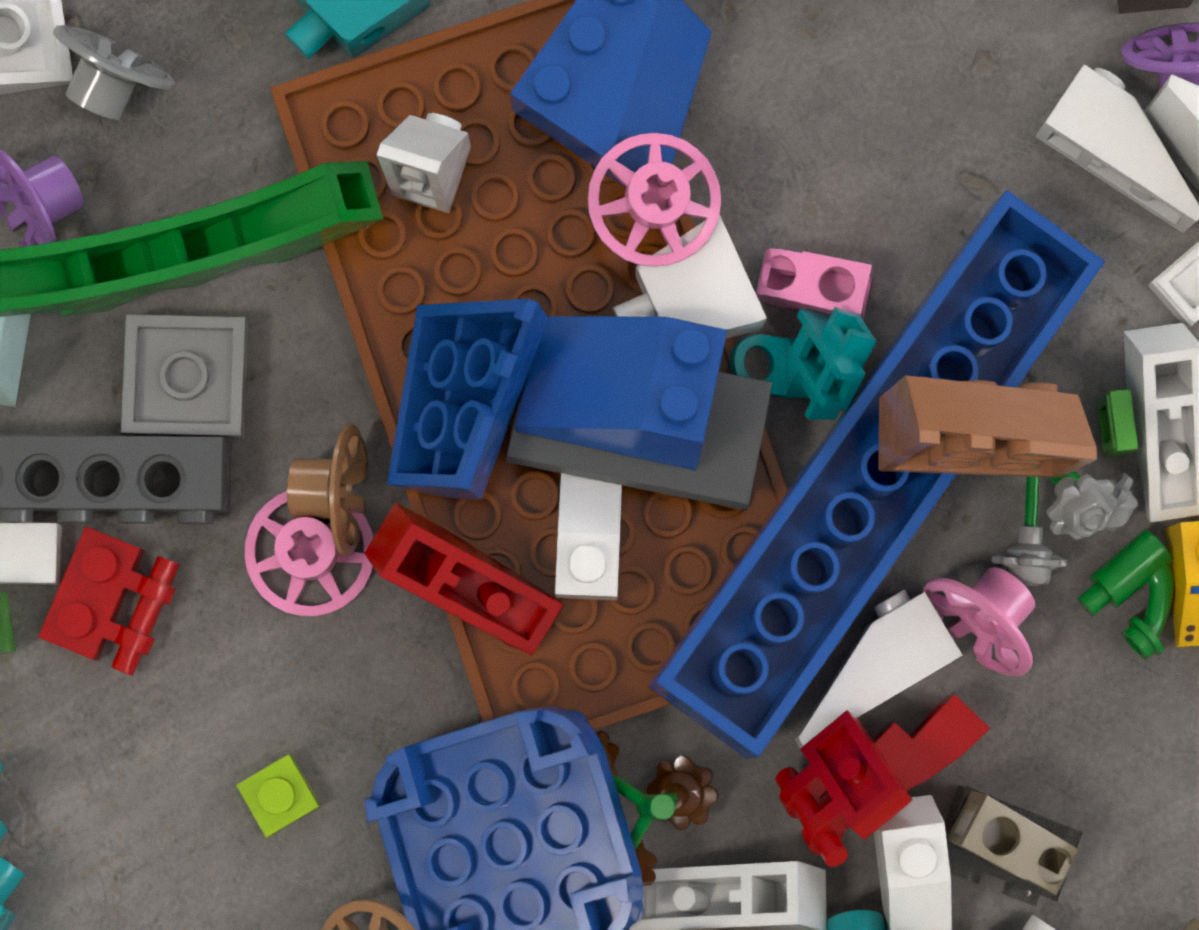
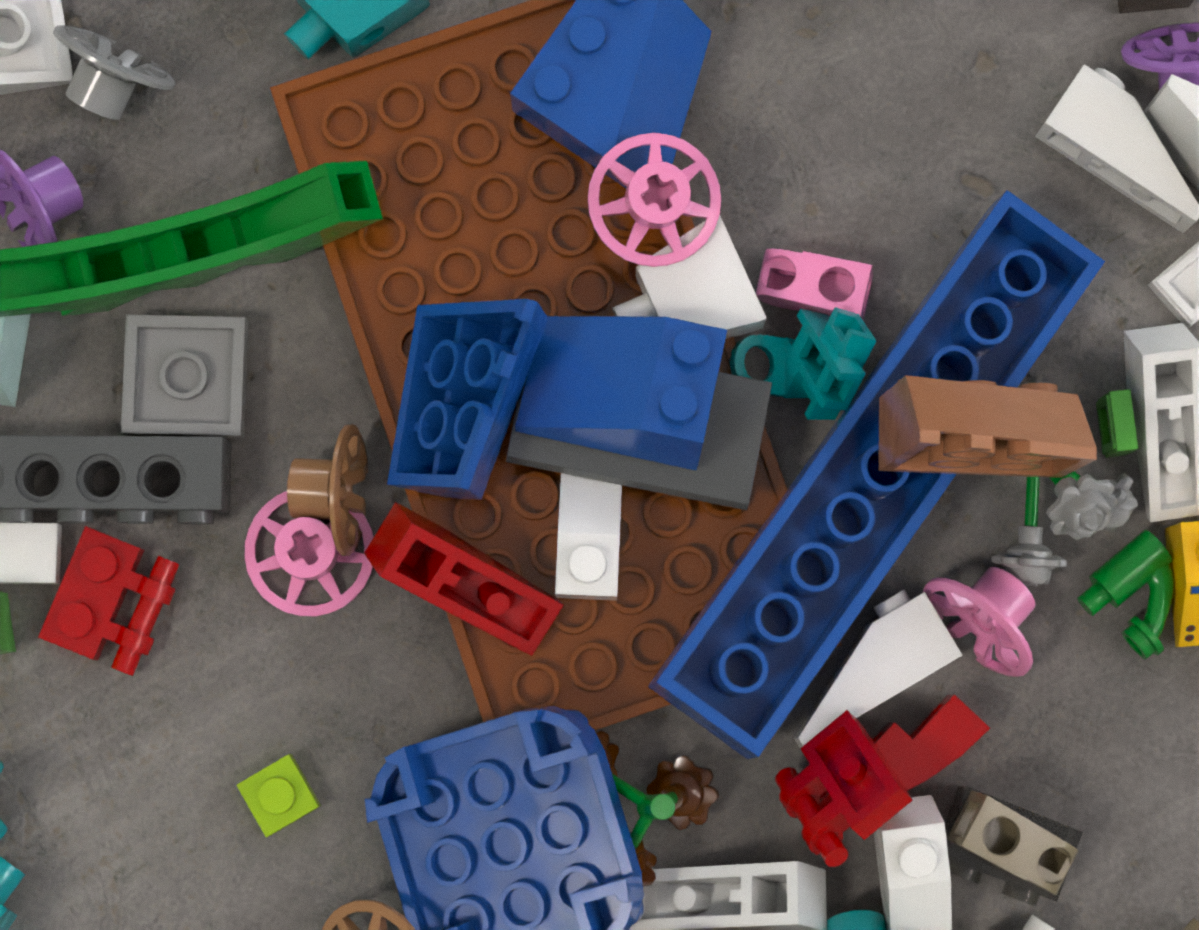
(425, 160): white slope -> none

